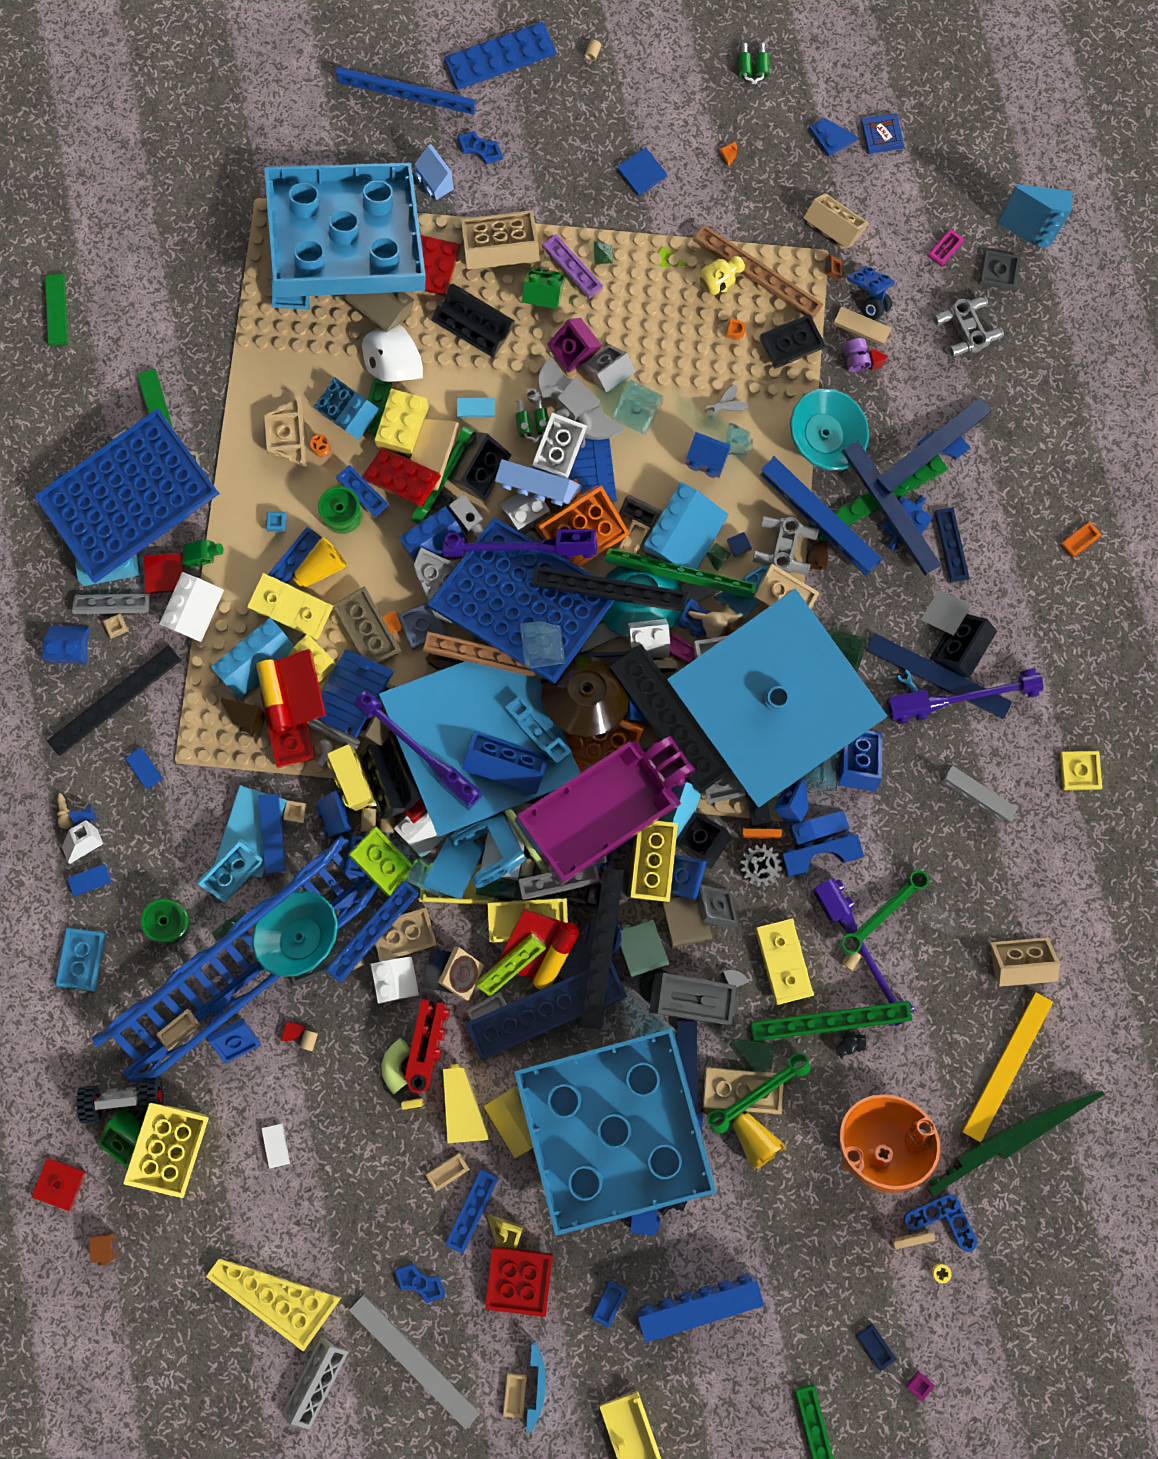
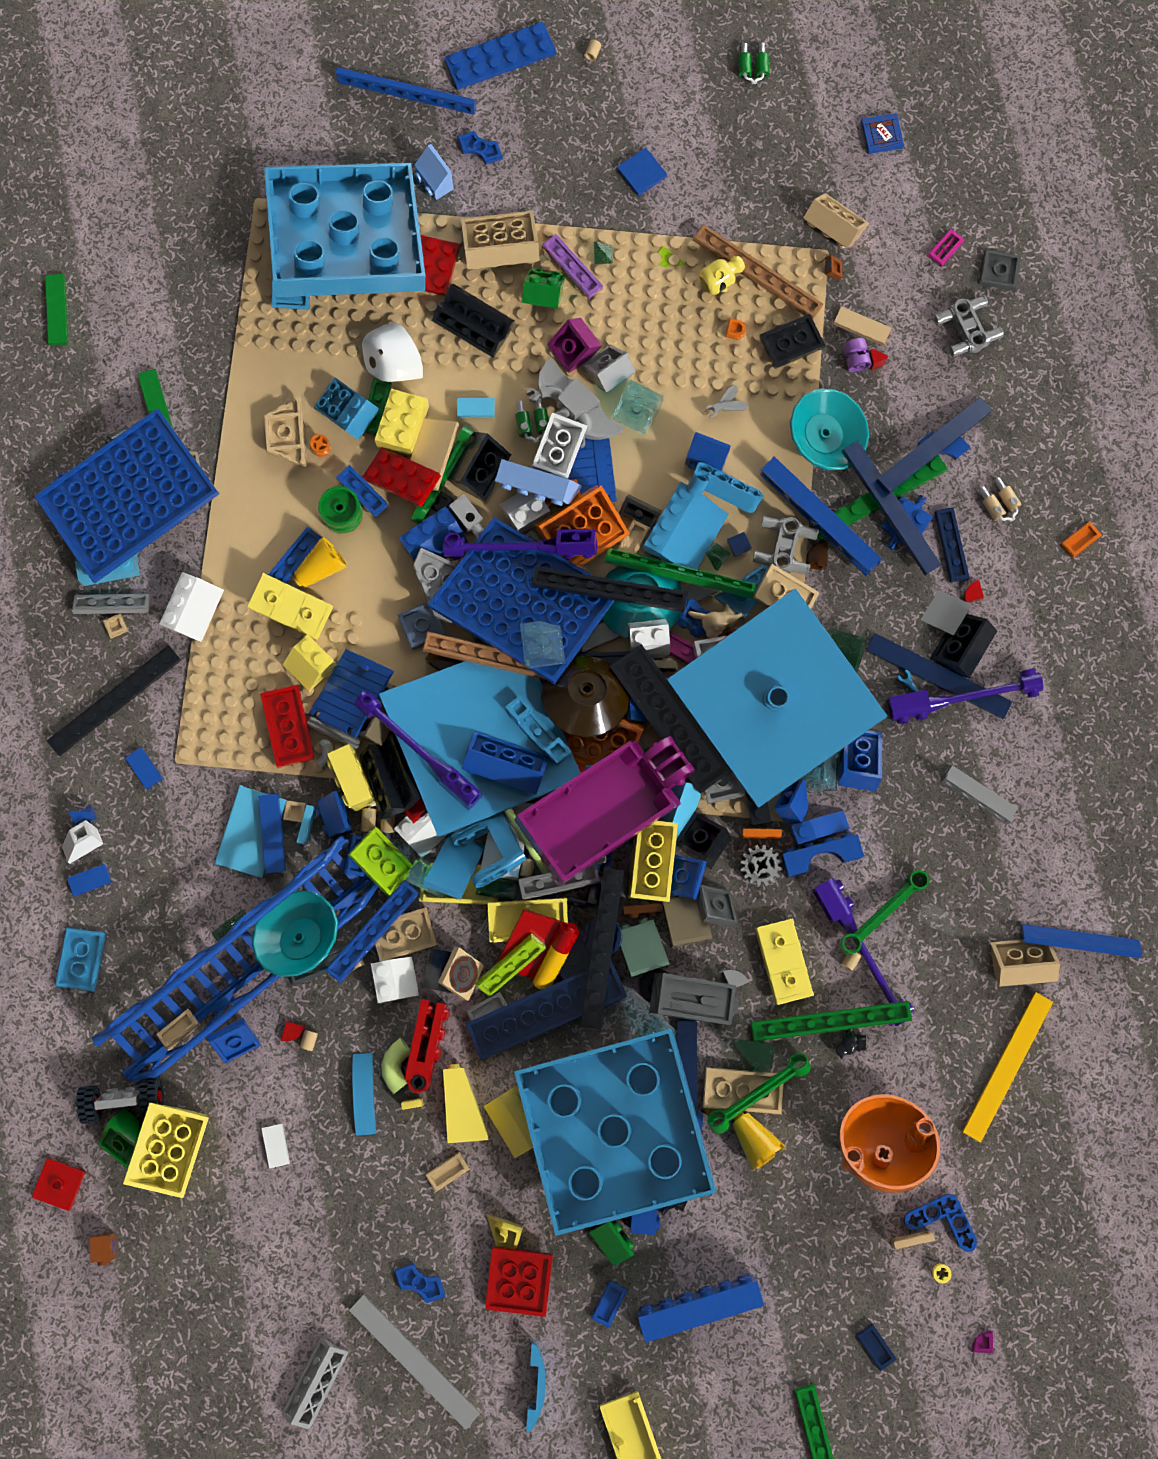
(64, 820): tan bar -> none
(66, 644): blue slope -> none
(162, 572): red tile -> none
(177, 921): green wheel -> none
(200, 553): green piece -> none
(231, 870): medium azure slope -> none
(239, 665): dark azure slope -> none
(245, 717): dark brown slope -> none
(276, 522): dark azure tile -> none
(284, 1305): light yellow wing -> none
(290, 691): red door -> none
(306, 825): none -> medium azure tile
(363, 1094): none -> dark azure slope
(366, 627): dark tan tile -> none
(383, 308): dark tan slope -> none
(393, 622): orange tile -> none
(471, 1211): blue plate -> none
(514, 1395): tan tile -> none
(612, 1242): none -> green slope
(651, 910): none -> reddish brown plate
(724, 487): none -> dark azure beam
(729, 153): orange tile -> none
(739, 440): clear light blue slope -> none
(831, 136): blue wing -> none
(877, 286): blue plate -> none
(920, 1386): magenta tile -> none
(973, 592): none -> red tile
(983, 1343): none -> magenta tile
(1007, 496): none -> tan piece
(1011, 1139): dark green slope -> none
(1036, 213): dark azure slope -> none
(1080, 770): light yellow tile -> none
(1081, 941): none -> blue tile

